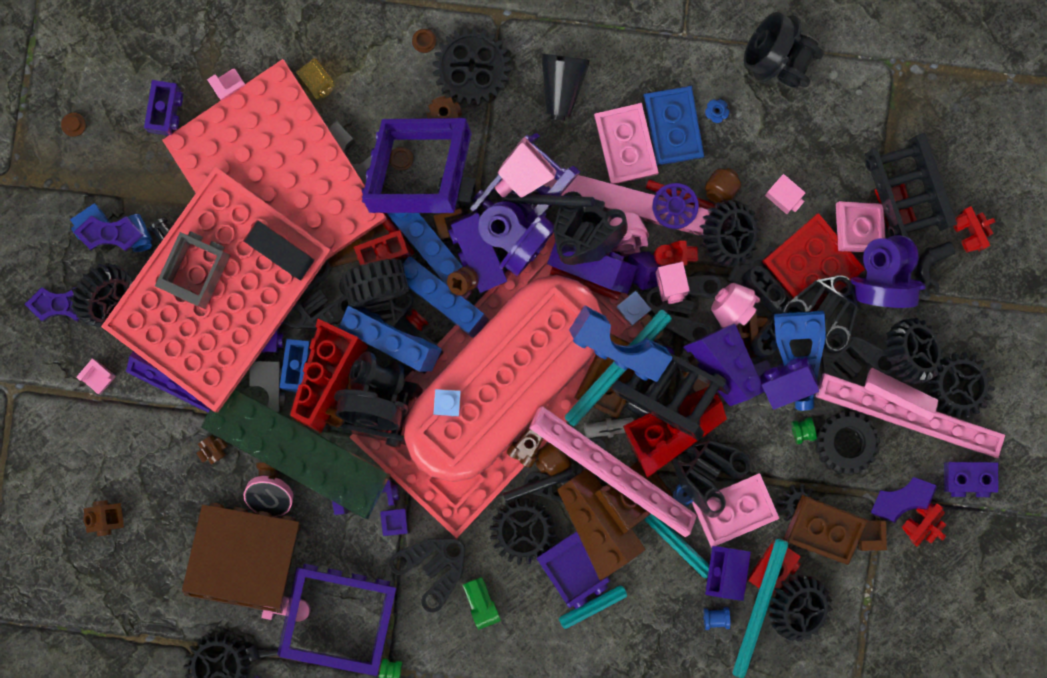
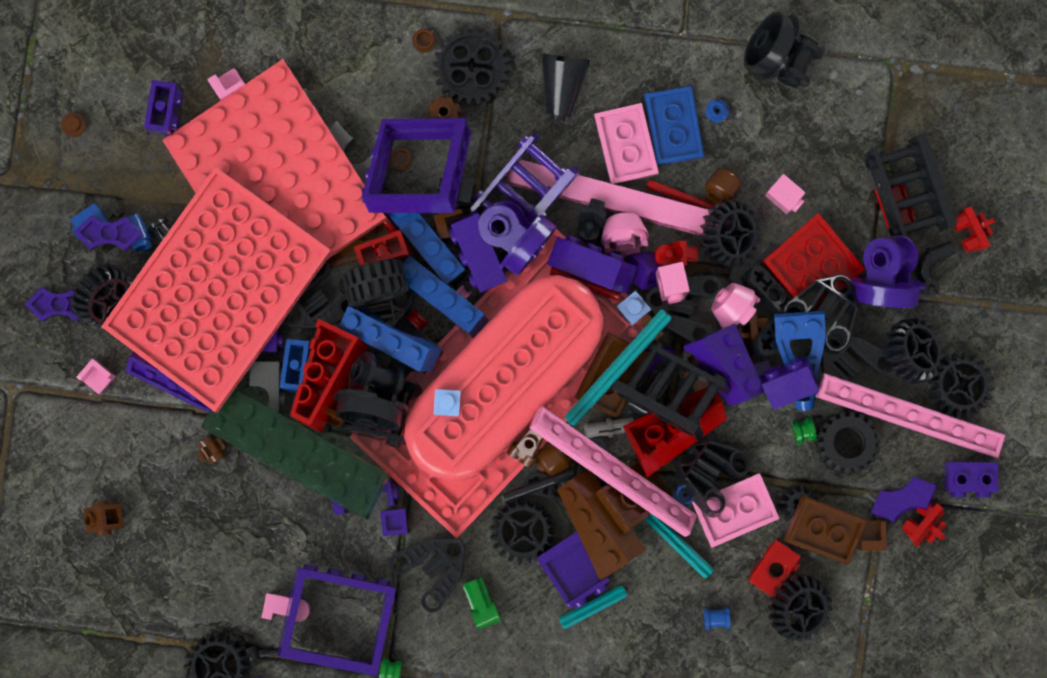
(174, 261): dark grey window -> none
(241, 557): reddish brown panel -> none
(266, 470): reddish brown wheel -> none
(268, 496): tile -> none
(279, 250): black beam -> none
(316, 79): clear yellow brick -> none
(462, 280): reddish brown wheel -> none
(524, 170): bright pink torso -> none
(551, 200): black bar -> none
(585, 240): black connector -> none
(645, 357): blue arch -> none
(675, 206): dark purple wheel -> none
(727, 573): dark purple brick -> none
(760, 608): teal axle -> none
(858, 225): bright pink tile -> none
(901, 394): bright pink tile -> none

